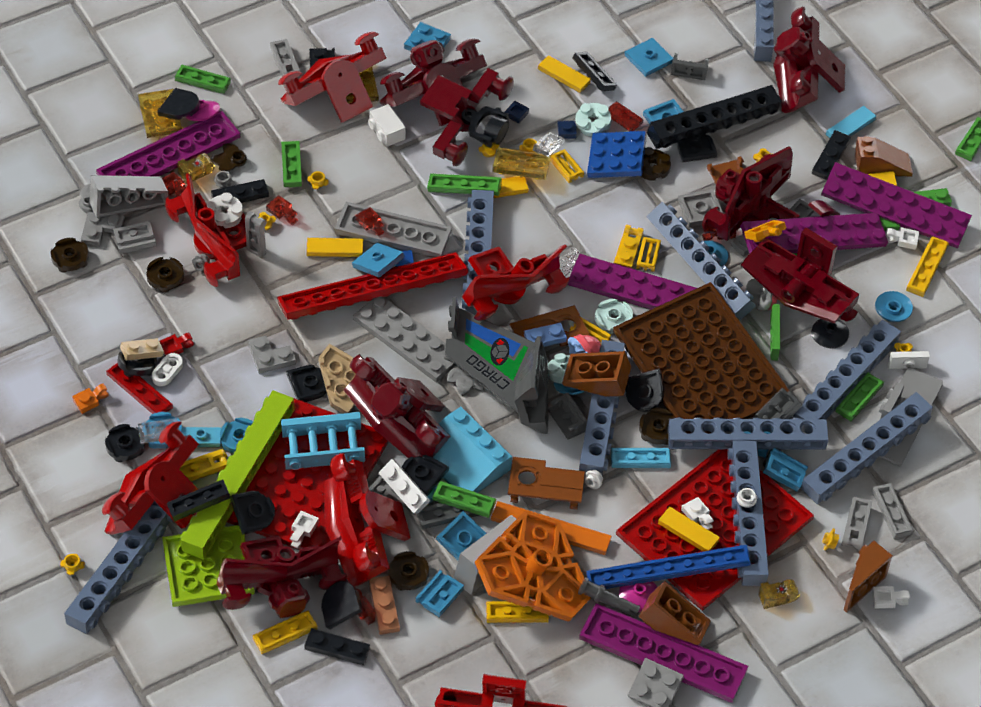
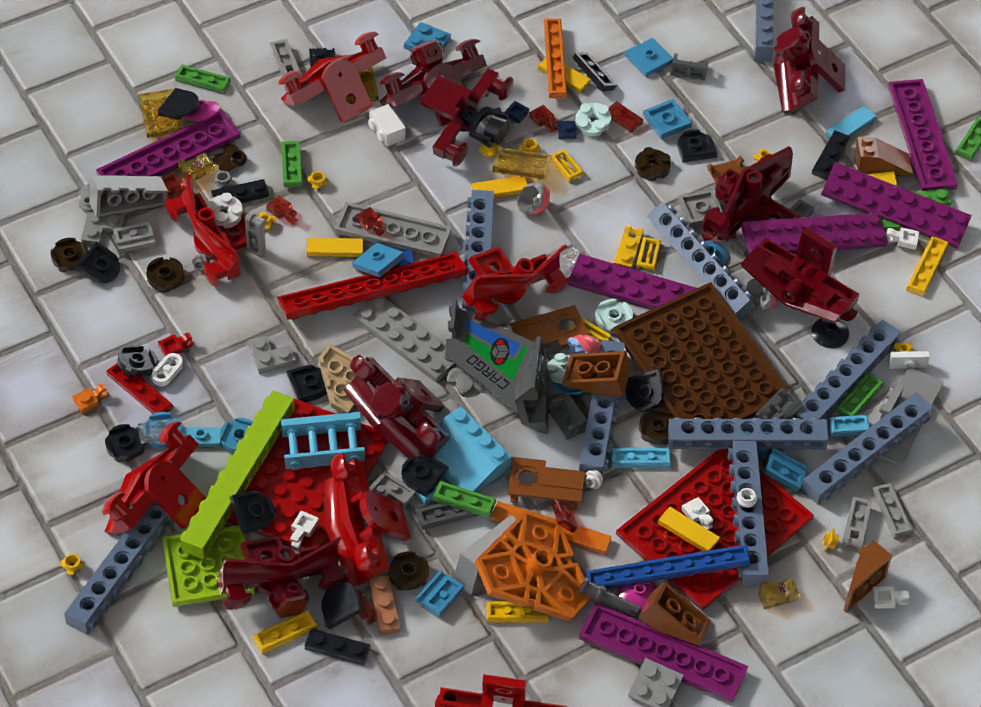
(99, 264): none -> black tile
(141, 349): tan plate -> none
(198, 500): black plate -> none
(204, 465): yellow plate -> none
(404, 486): white plate -> none
(460, 535): dark azure plate -> none
(463, 183): bright green tile -> none
(533, 198): none -> light grey hair
(543, 116): none -> clear red plate
(548, 144): clear plate -> none
(550, 334): medium blue plate -> none
(555, 58): none -> orange tile
(564, 516): none -> clear red plate
(616, 154): blue plate -> none
(714, 117): black brick -> none
(771, 228): light orange plate -> none
(775, 332): bright green tile -> none
(823, 208): dark red slope -> none
(848, 425): none -> medium azure plate
(893, 306): dark azure dish -> none
(922, 135): none -> magenta plate

